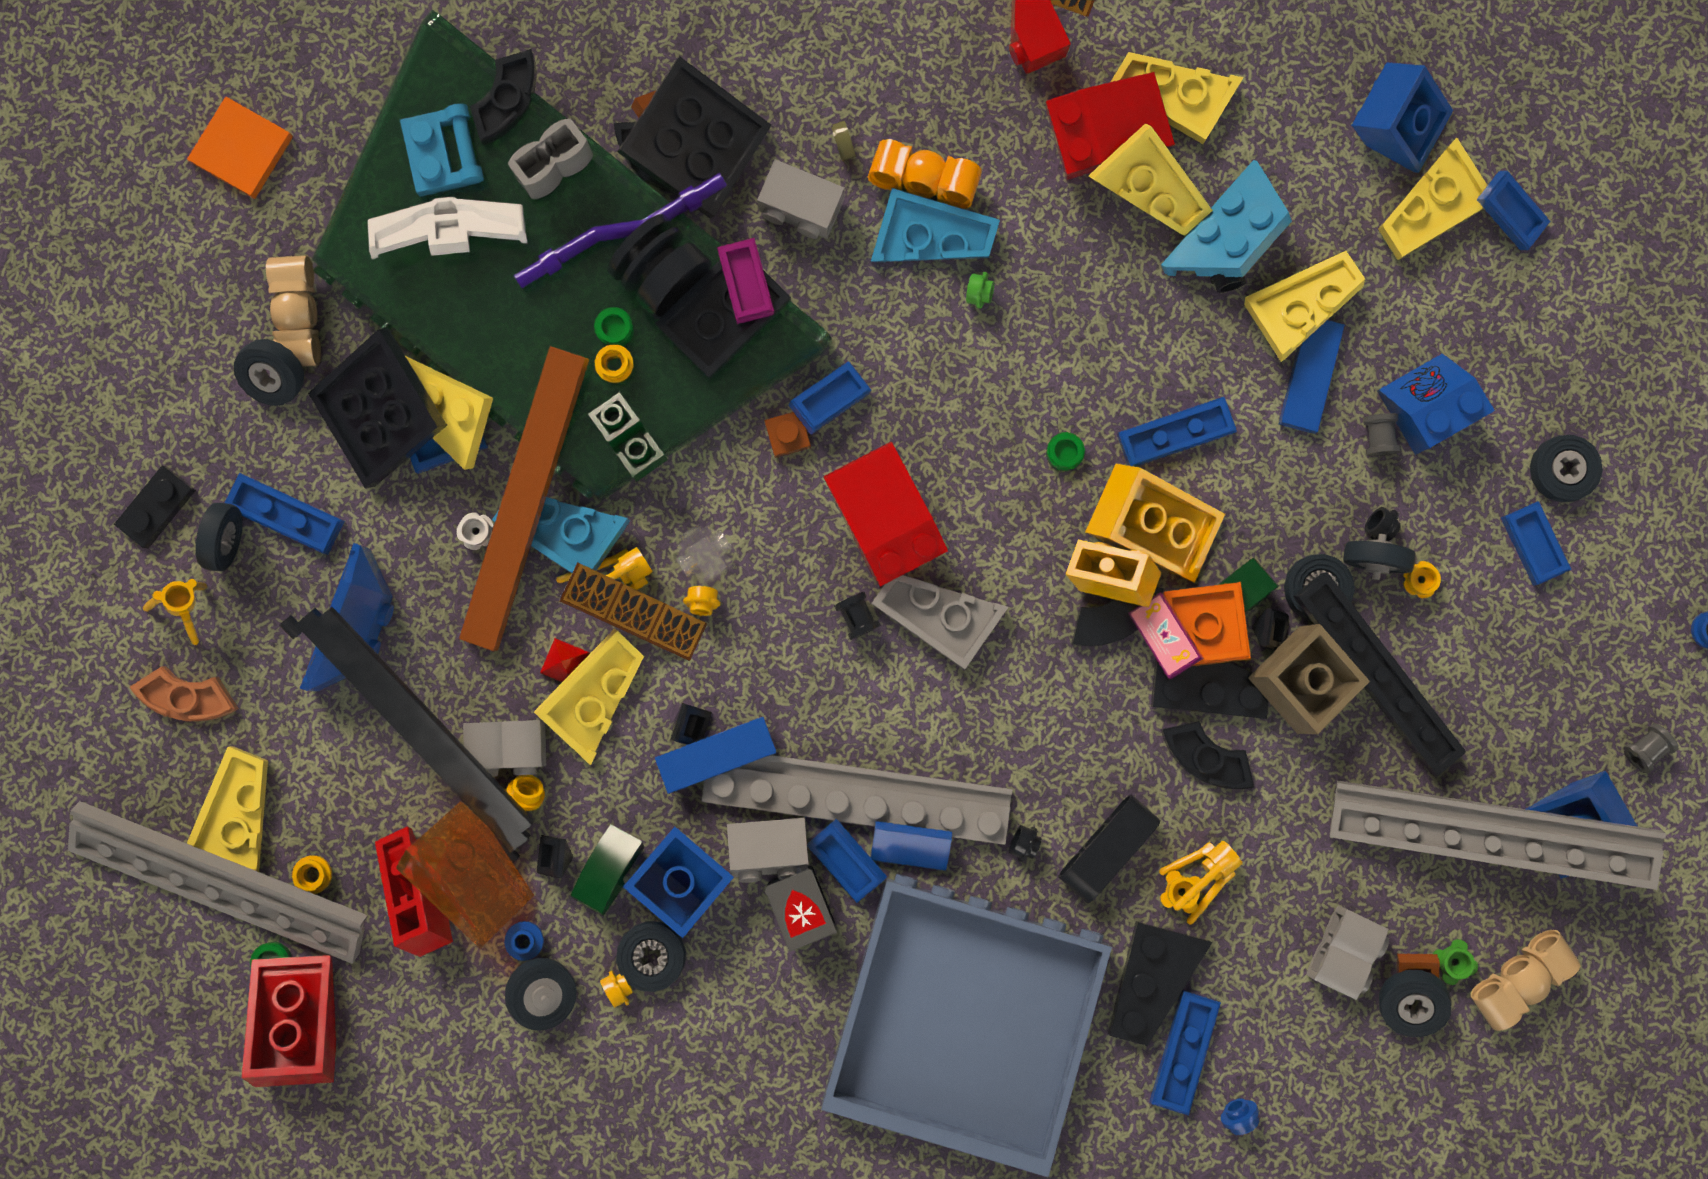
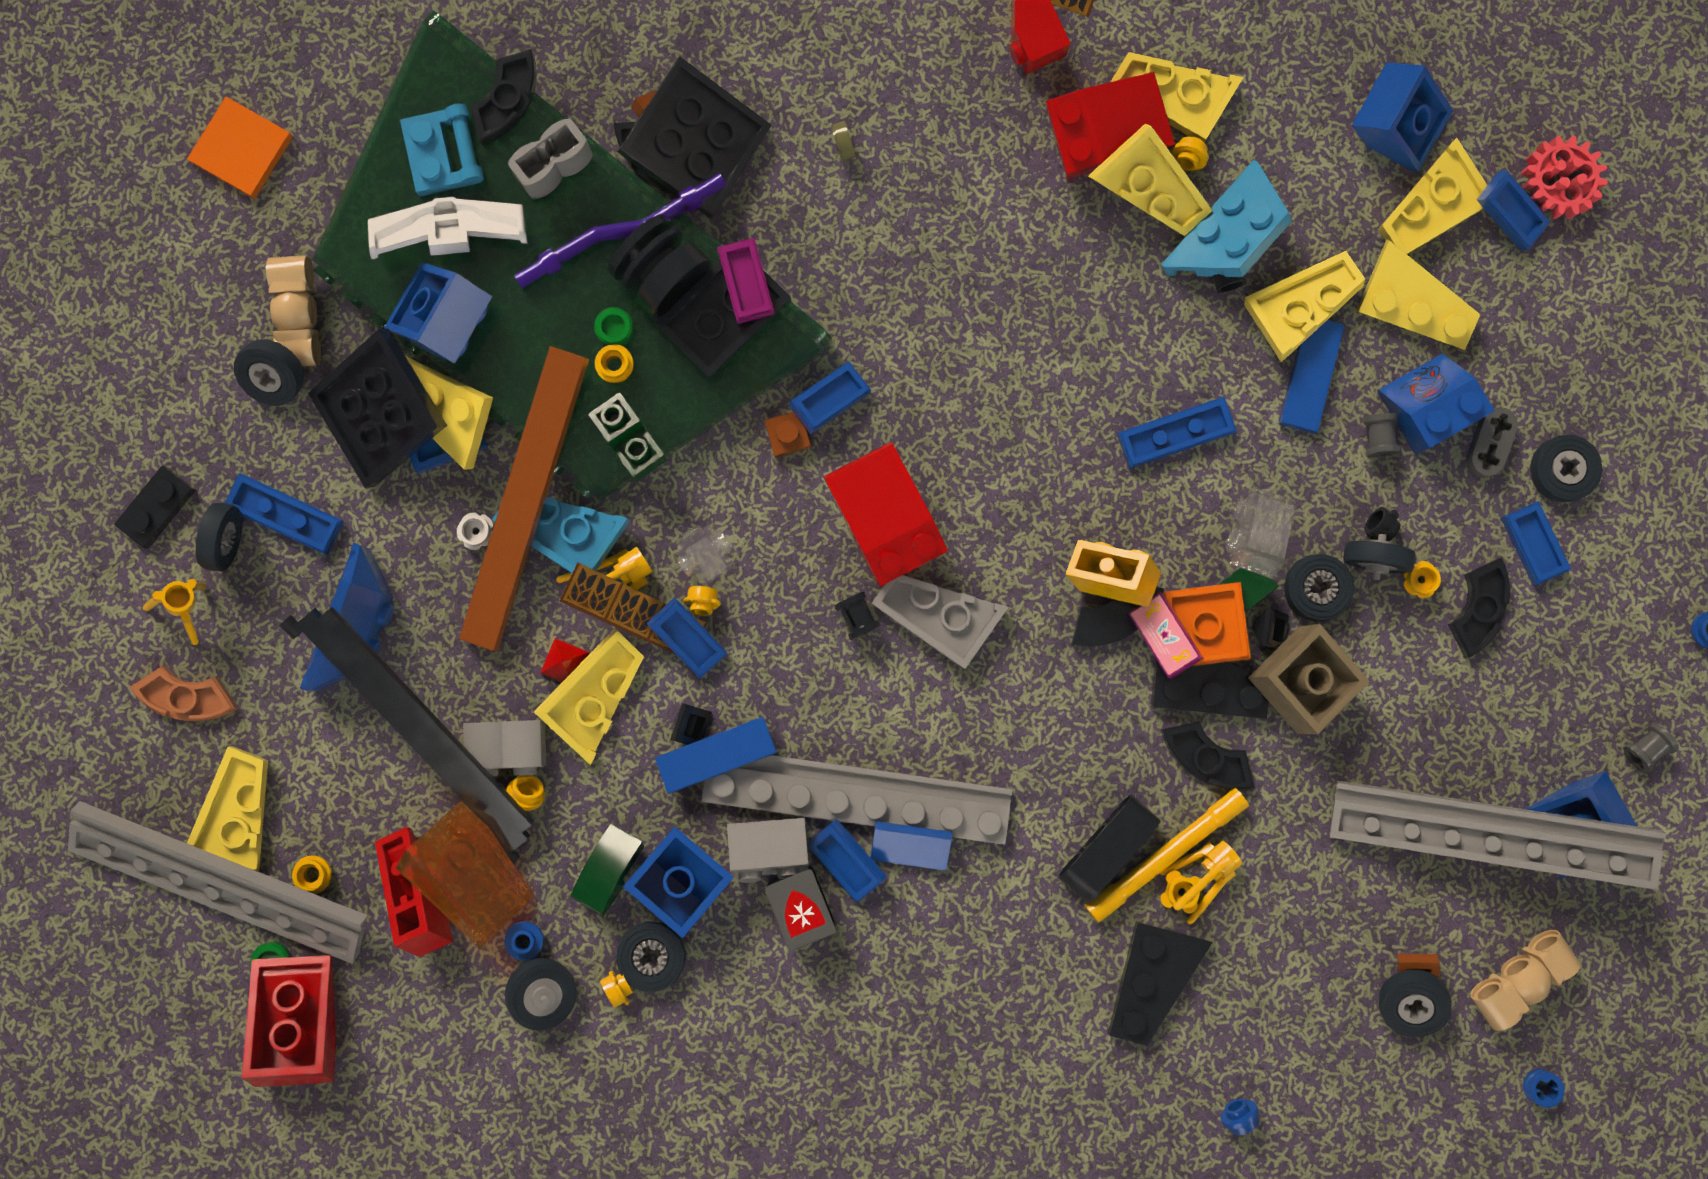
(439, 312): none -> blue slope
(553, 856): black slope -> none
(687, 638): none -> blue tile
(800, 200): light grey brick -> none
(925, 173): light orange piece -> none
(931, 230): dark azure wing -> none
(967, 1025): sand blue panel -> none
(980, 290): bright green plate -> none
(1025, 843): black plate -> none
(1065, 451): green tile -> none
(1155, 518): yellow slope -> none
(1185, 1052): blue tile -> none
(1191, 153): none -> yellow plate
(1216, 816): none -> yellow piece
(1261, 533): none -> clear brick
(1348, 953): light grey brick -> none
(1388, 682): black plate -> none
(1416, 300): none -> light yellow wing
(1466, 963): bright green plate -> none
(1484, 607): none -> black tile
(1500, 445): none -> dark grey beam
(1530, 1090): none -> blue bush
(1583, 187): none -> coral gear

